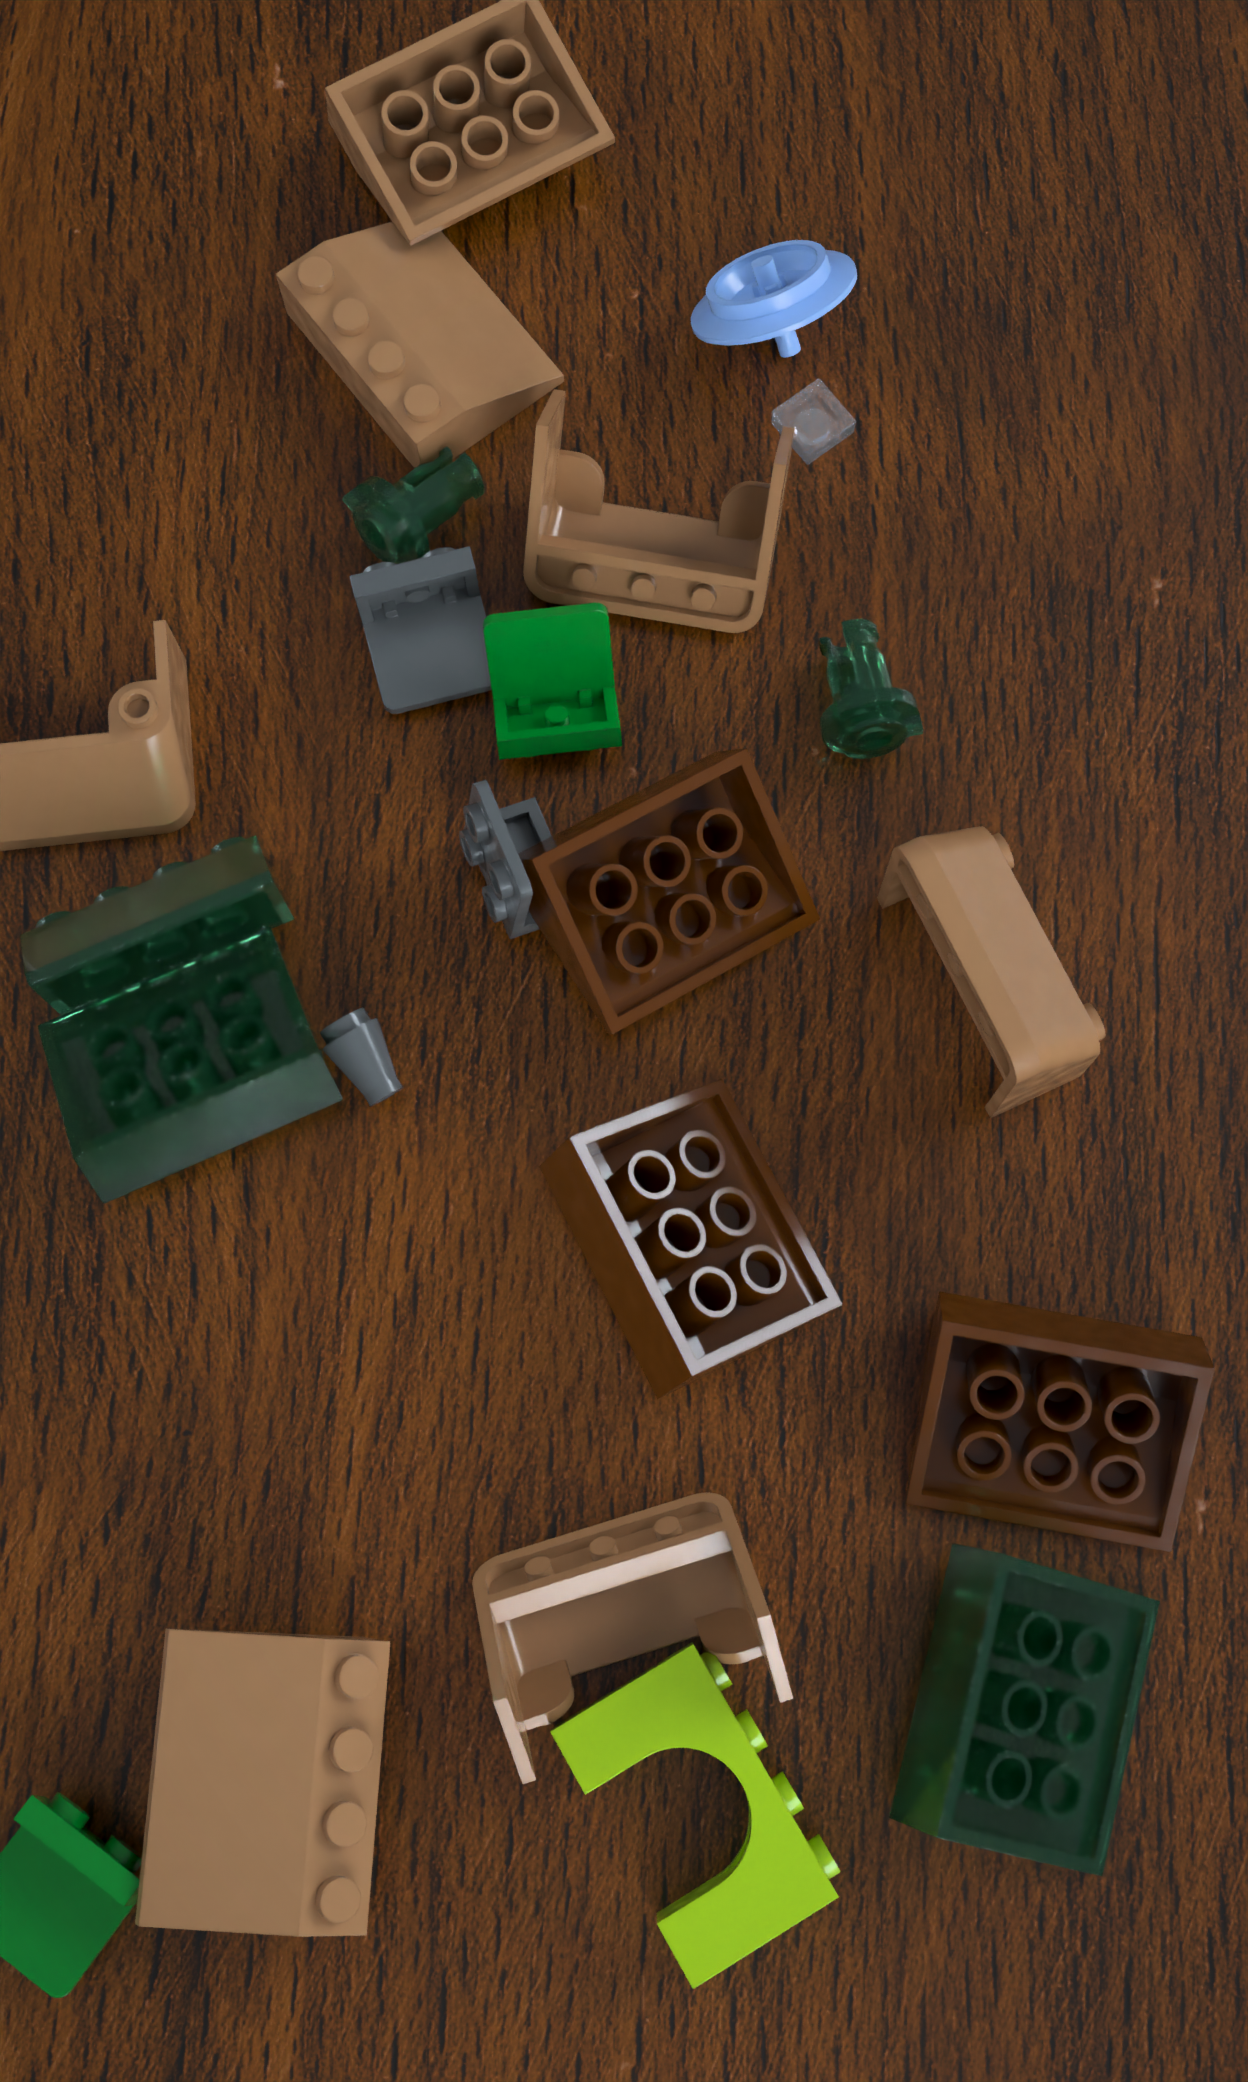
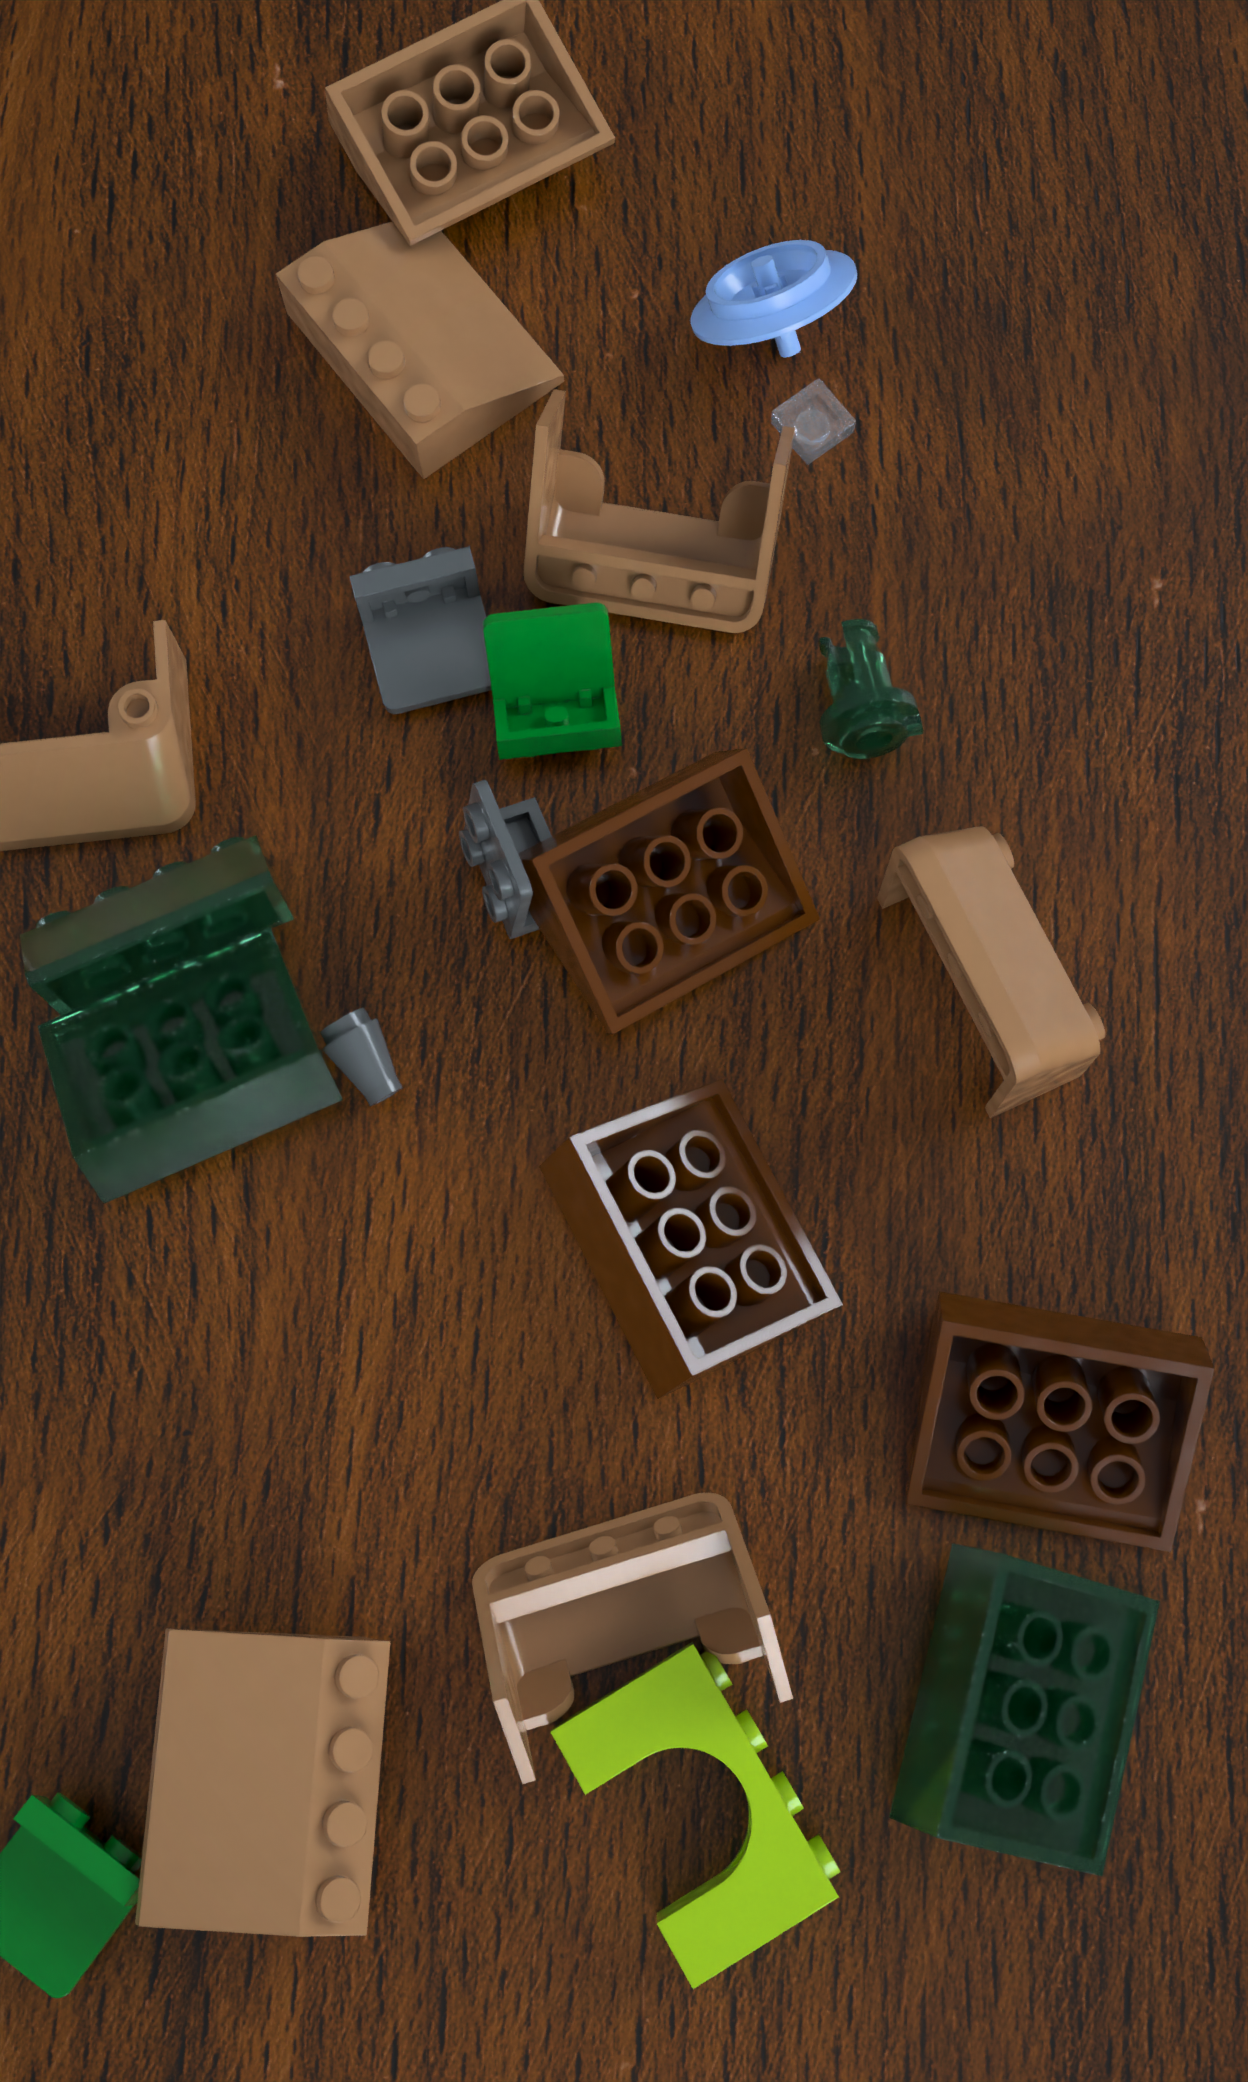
(400, 515): clear green piece -> none

